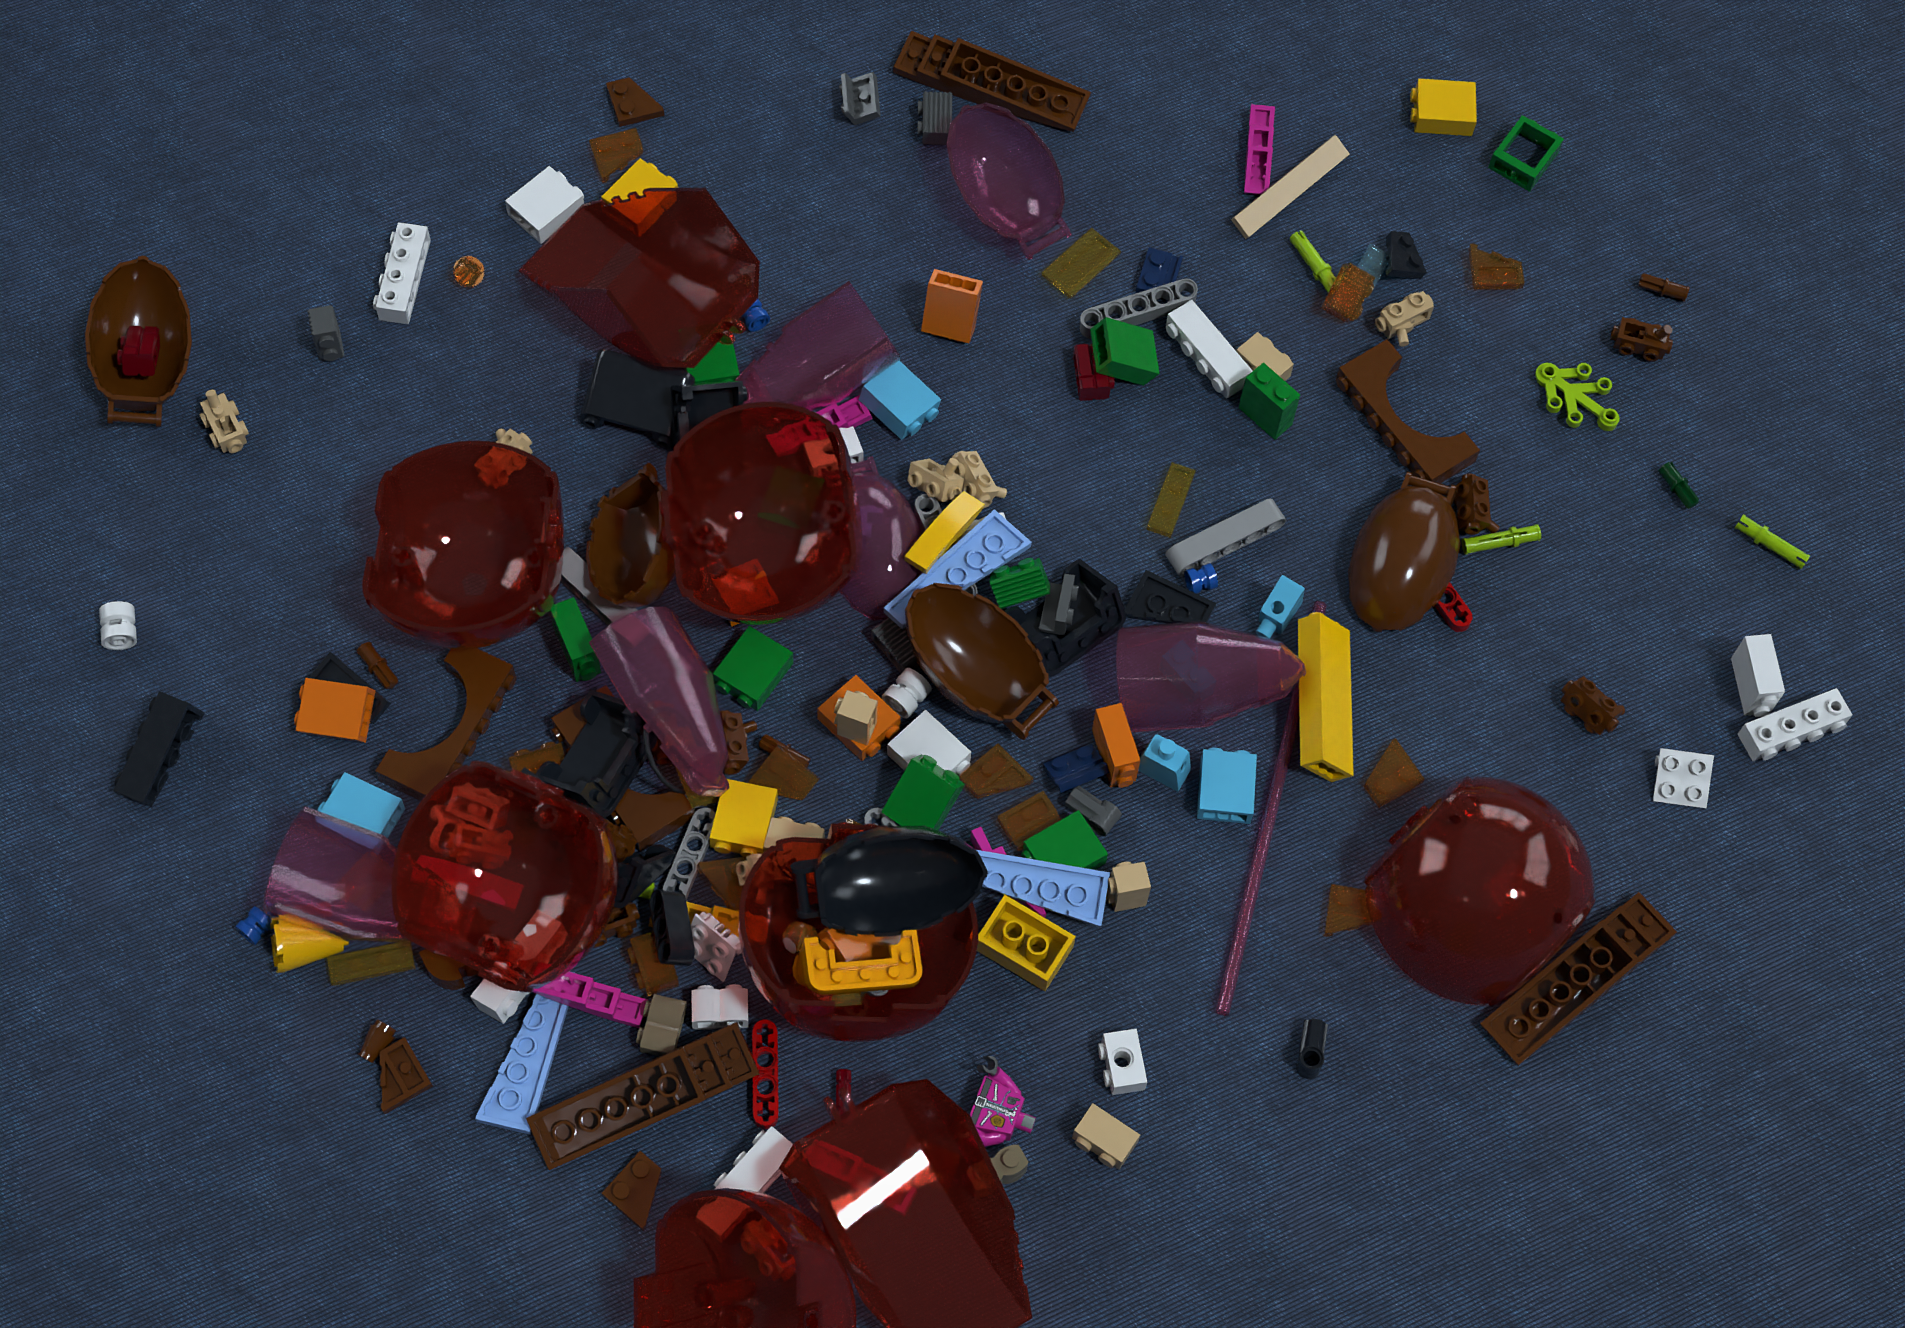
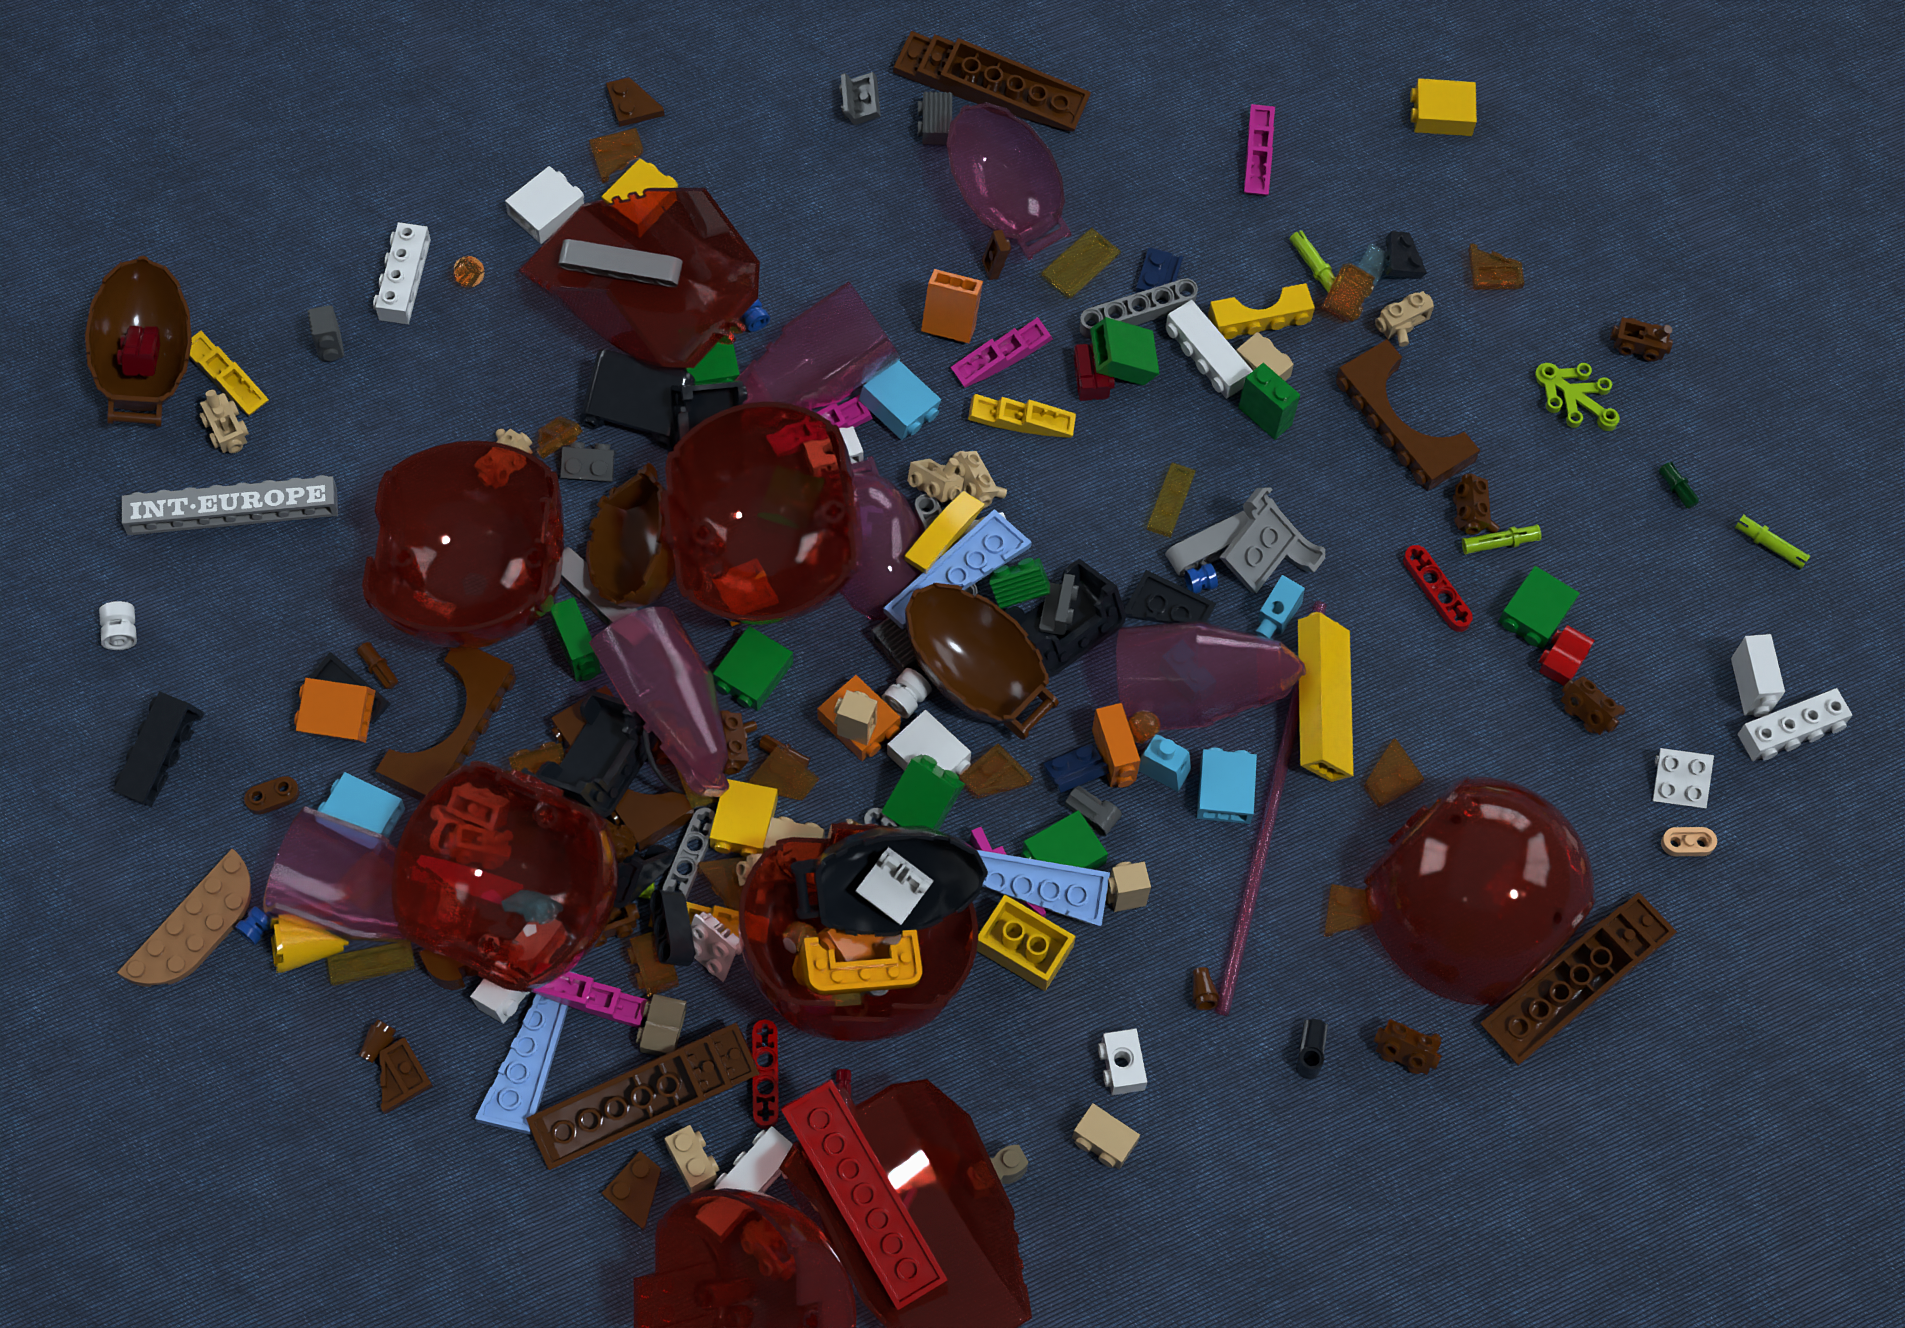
(193, 927): none -> medium nougat plate
(226, 374): none -> yellow slope
(229, 505): none -> light grey brick
(272, 797): none -> reddish brown plate
(533, 905): none -> clear light blue slope
(556, 434): none -> clear orange wing
(588, 463): none -> dark grey bracket
(620, 263): none -> light grey beam
(692, 1162): none -> tan brick
(719, 1008): white brick -> none
(864, 1194): none -> red plate
(894, 886): none -> white hinge
(996, 254): none -> reddish brown plate
(998, 1106): torso -> none
(1004, 352): none -> dark pink slope
(1022, 417): none -> yellow slope
(1028, 819): clear orange plate -> none
(1143, 725): none -> clear orange piece
(1204, 991): none -> reddish brown cone
(1235, 319): none -> yellow arch
(1266, 542): none -> light grey piece
(1290, 186): tan tile -> none
(1404, 555): reddish brown windscreen -> none
(1408, 1047): none -> reddish brown brick
(1525, 175): green window -> none
(1538, 607): none -> green brick
(1566, 655): none -> red brick
(1664, 287): reddish brown axle -> none
(1687, 841): none -> light nougat plate

